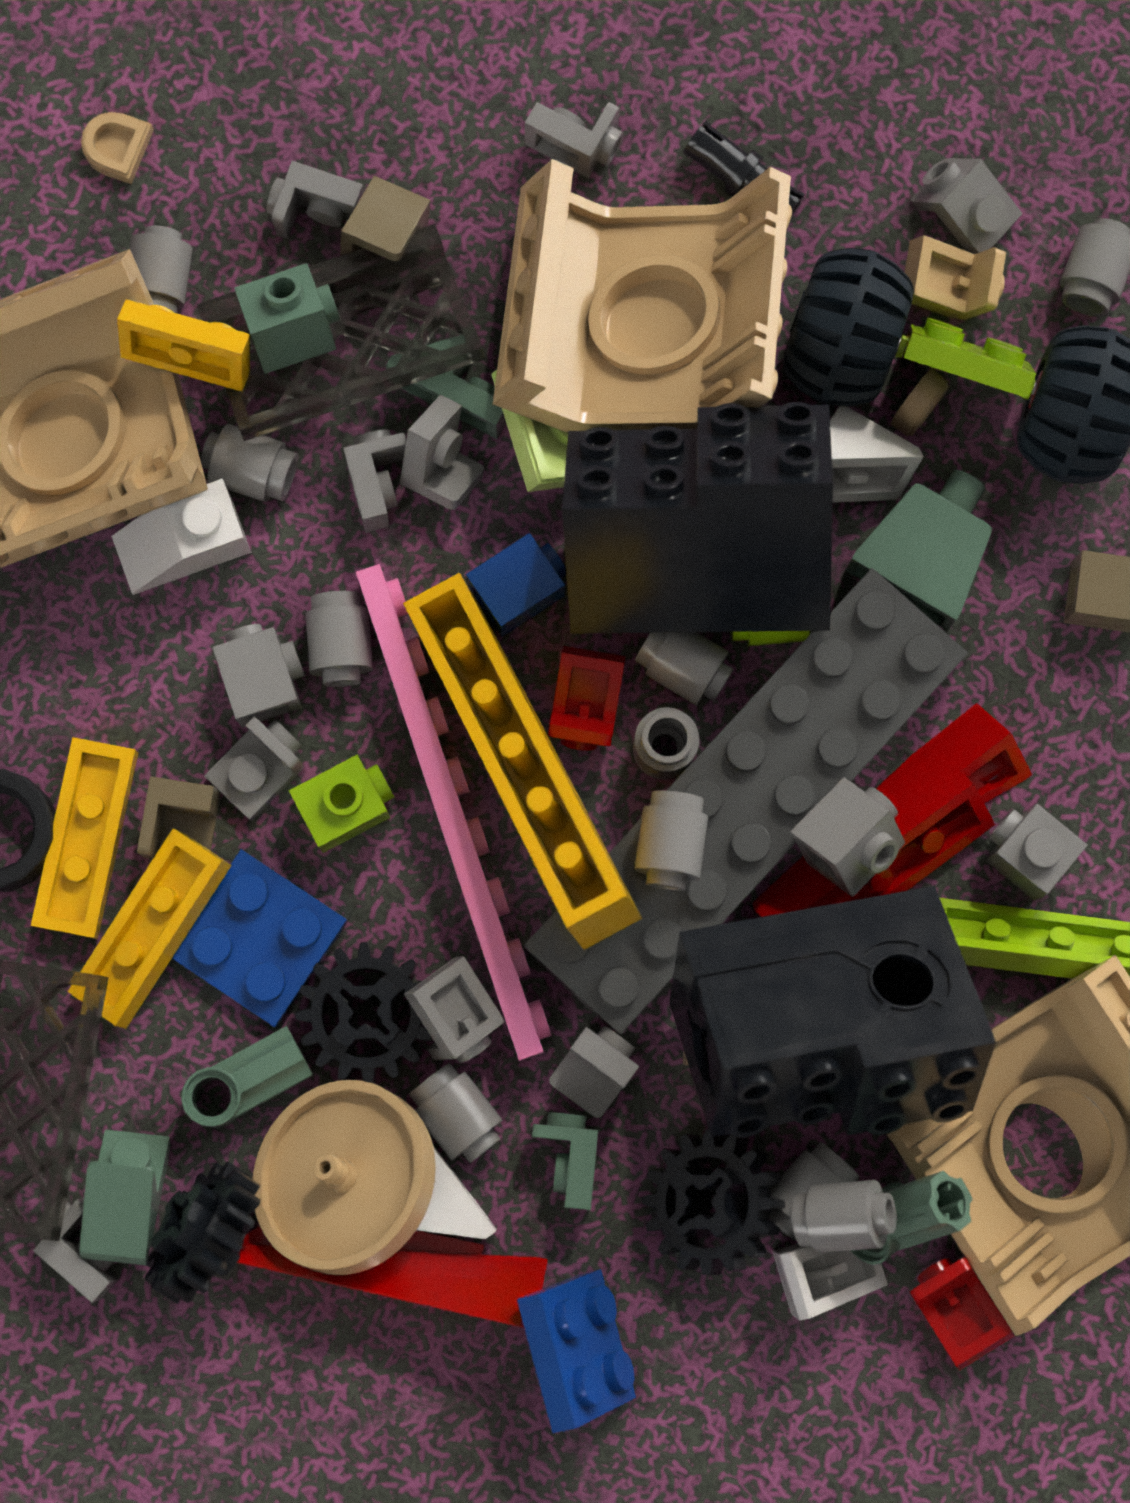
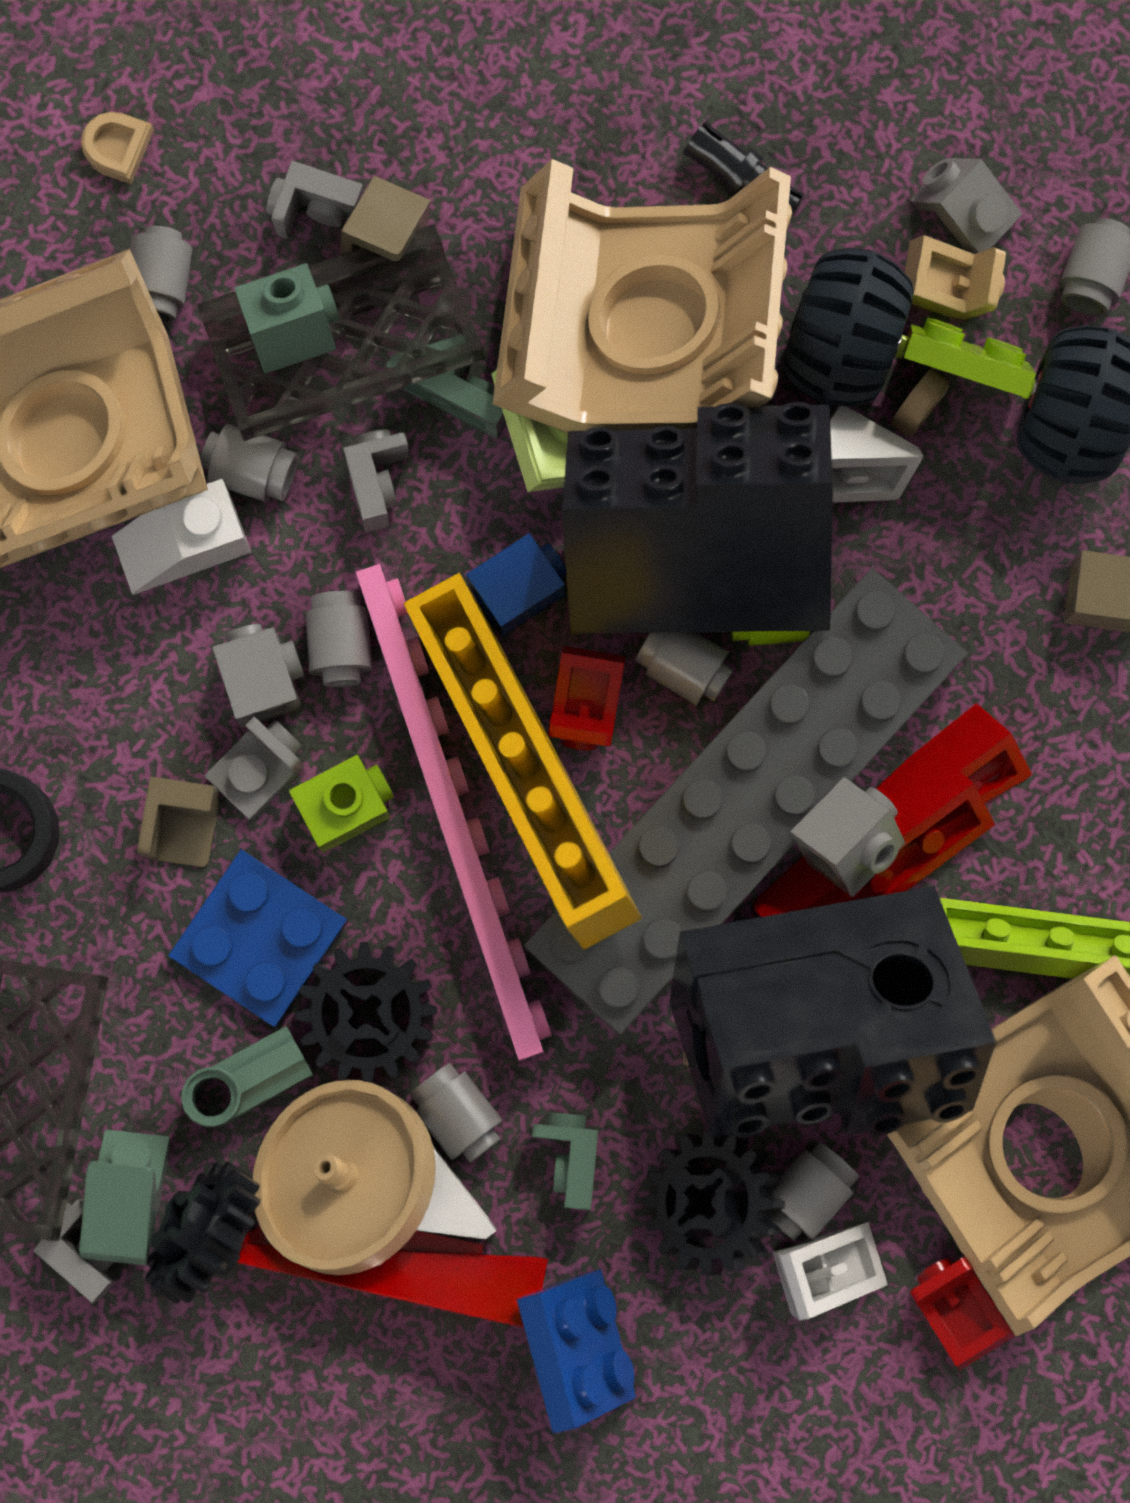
(85, 838): yellow plate -> none
(153, 924): yellow plate -> none
(184, 344): yellow plate -> none
(433, 457): light grey bracket -> none
(455, 1011): light grey bracket -> none
(567, 140): light grey bracket -> none
(595, 1070): light grey bracket -> none
(670, 724): light grey brick -> none
(671, 840): light grey brick -> none
(843, 1216): light grey brick -> none
(924, 1212): sand green piece -> none
(930, 547): sand green torso -> none
(1033, 850): light grey brick -> none

